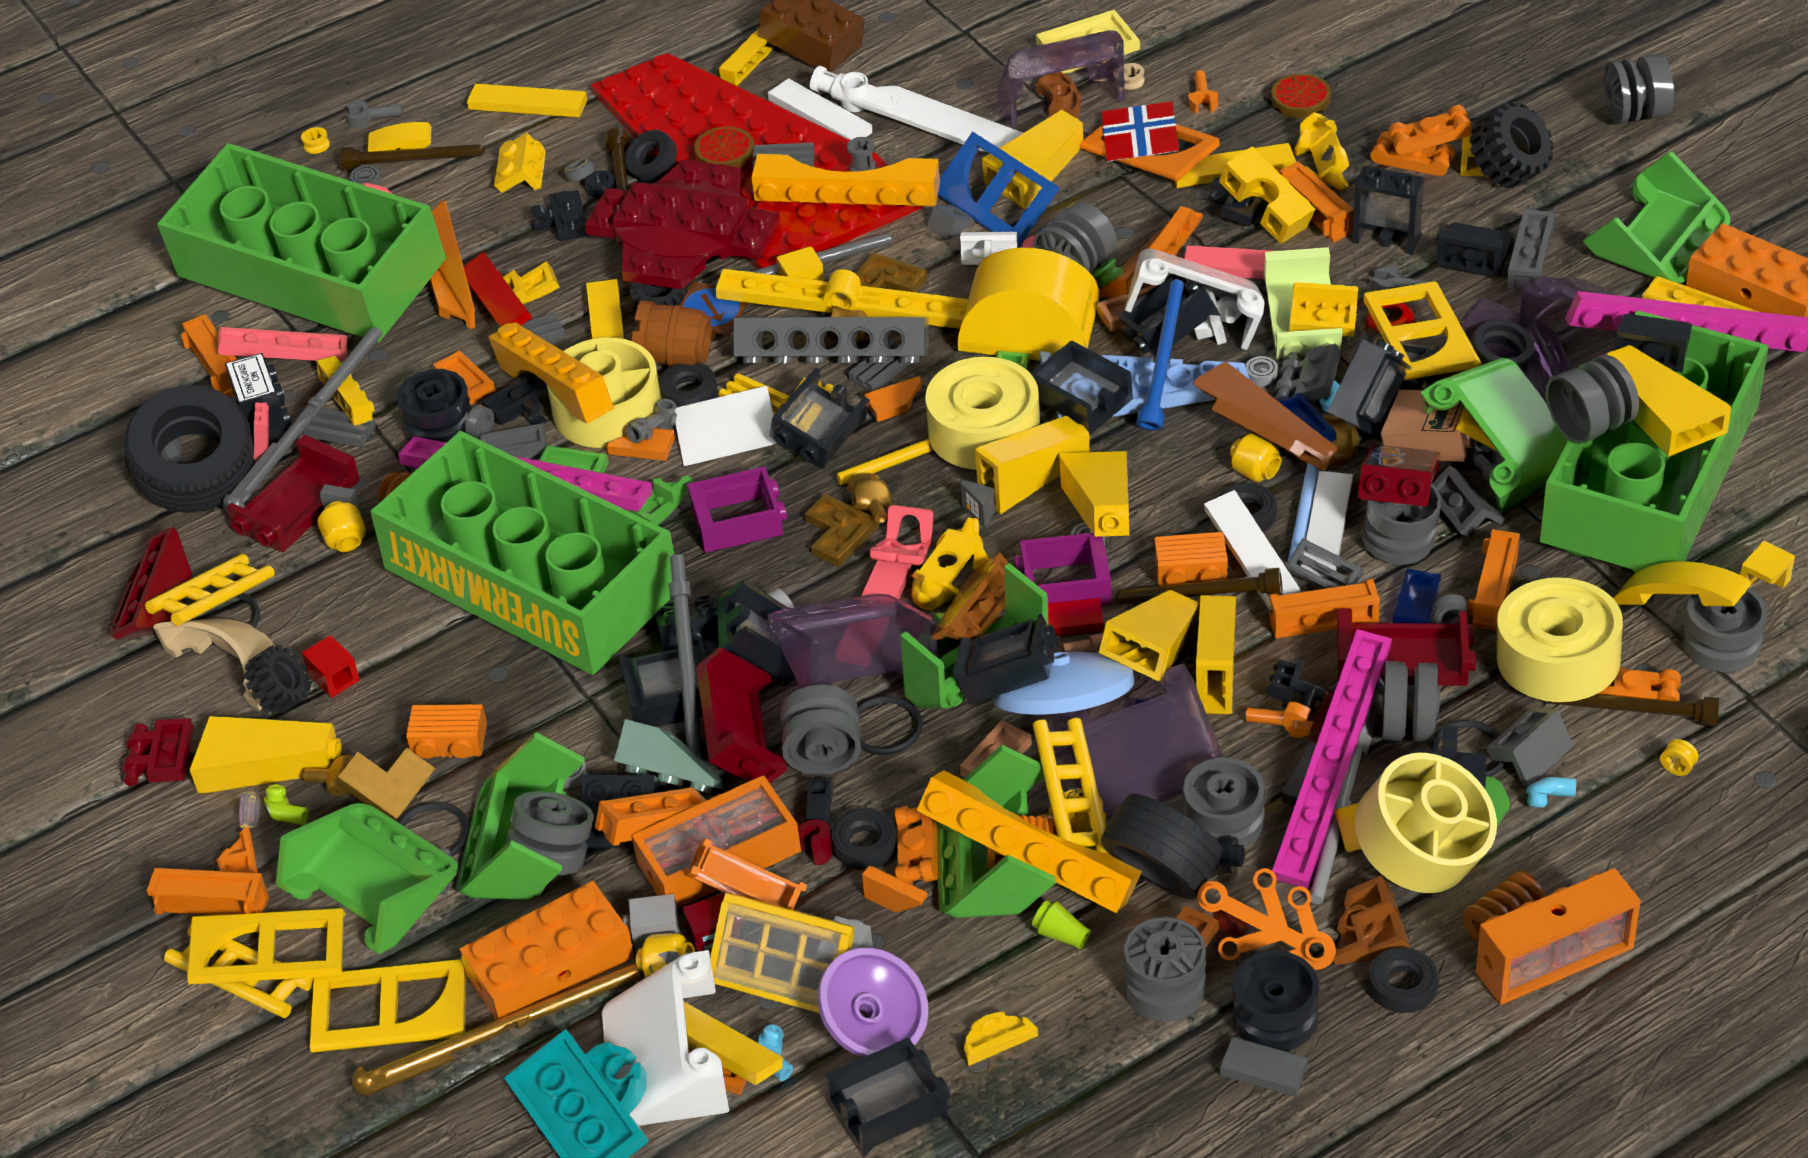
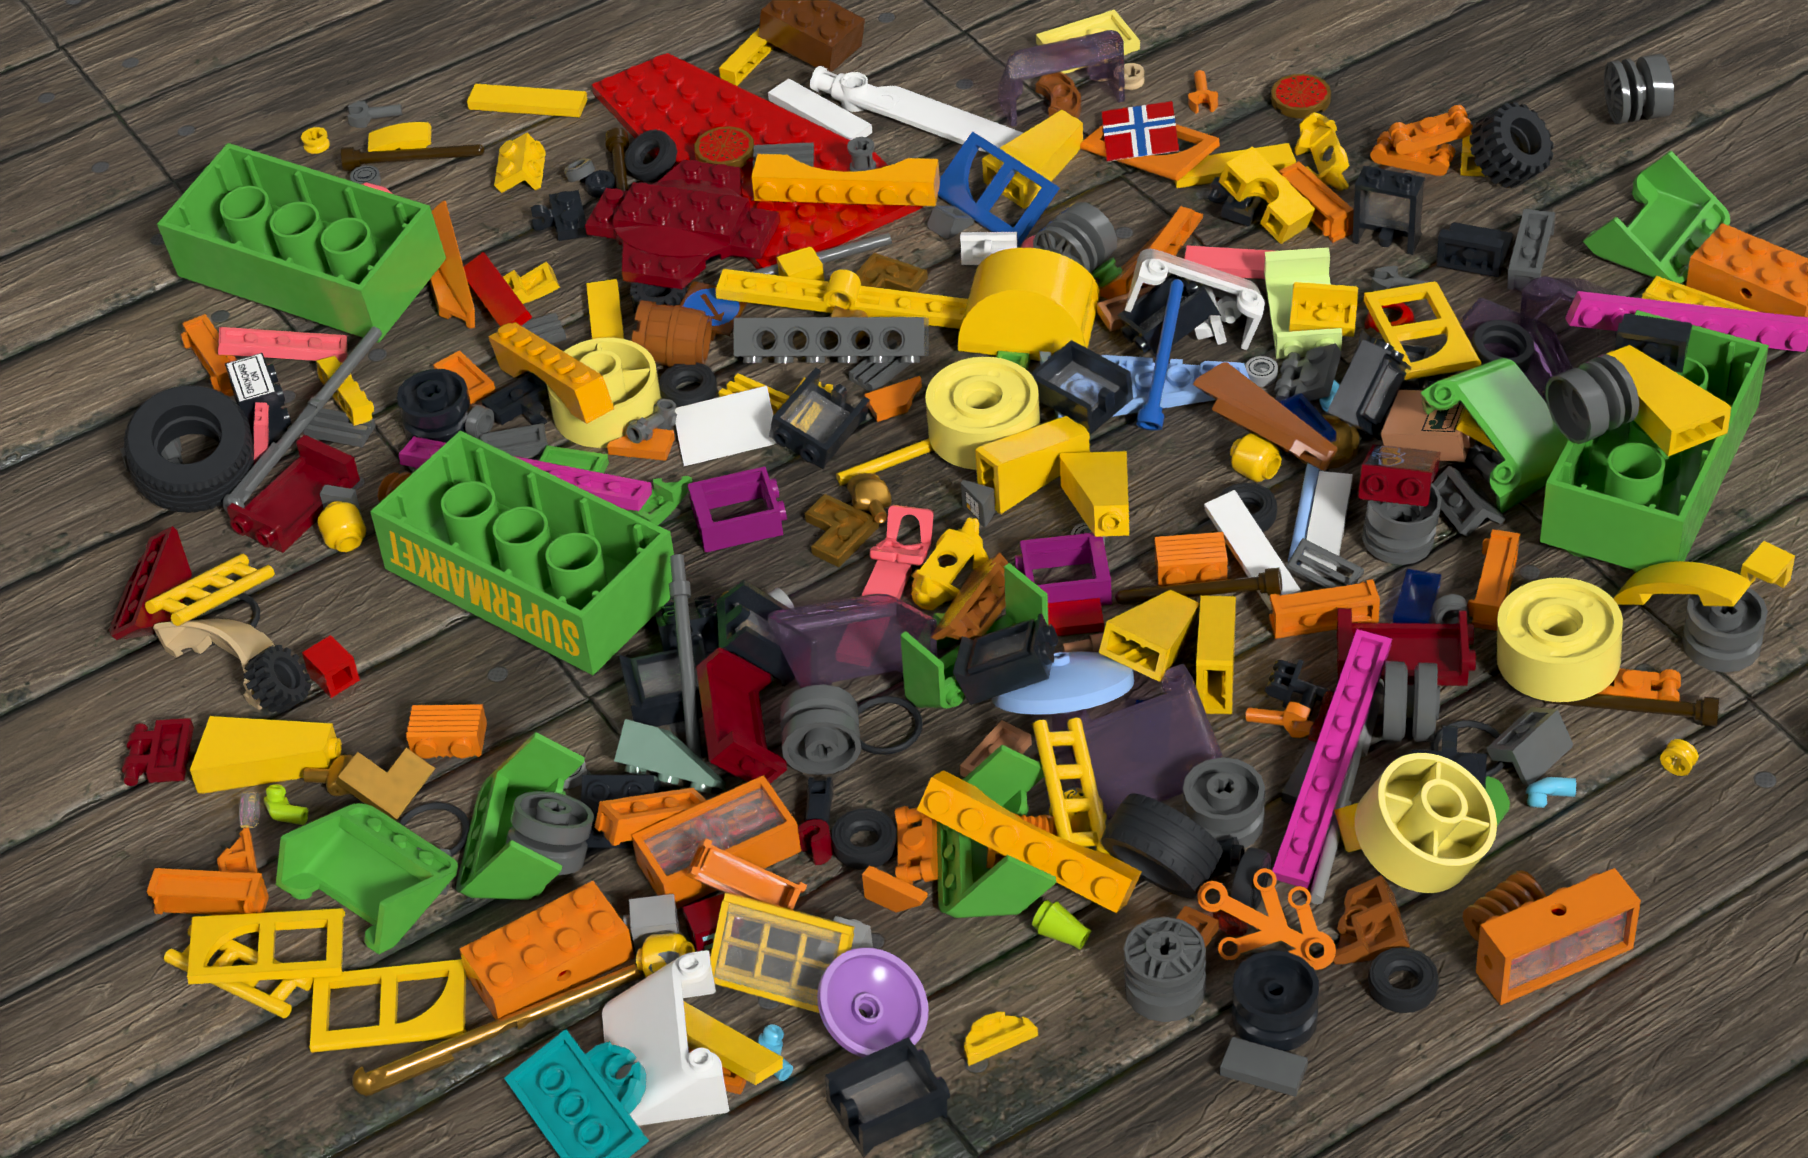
(1243, 886): none -> black tyre

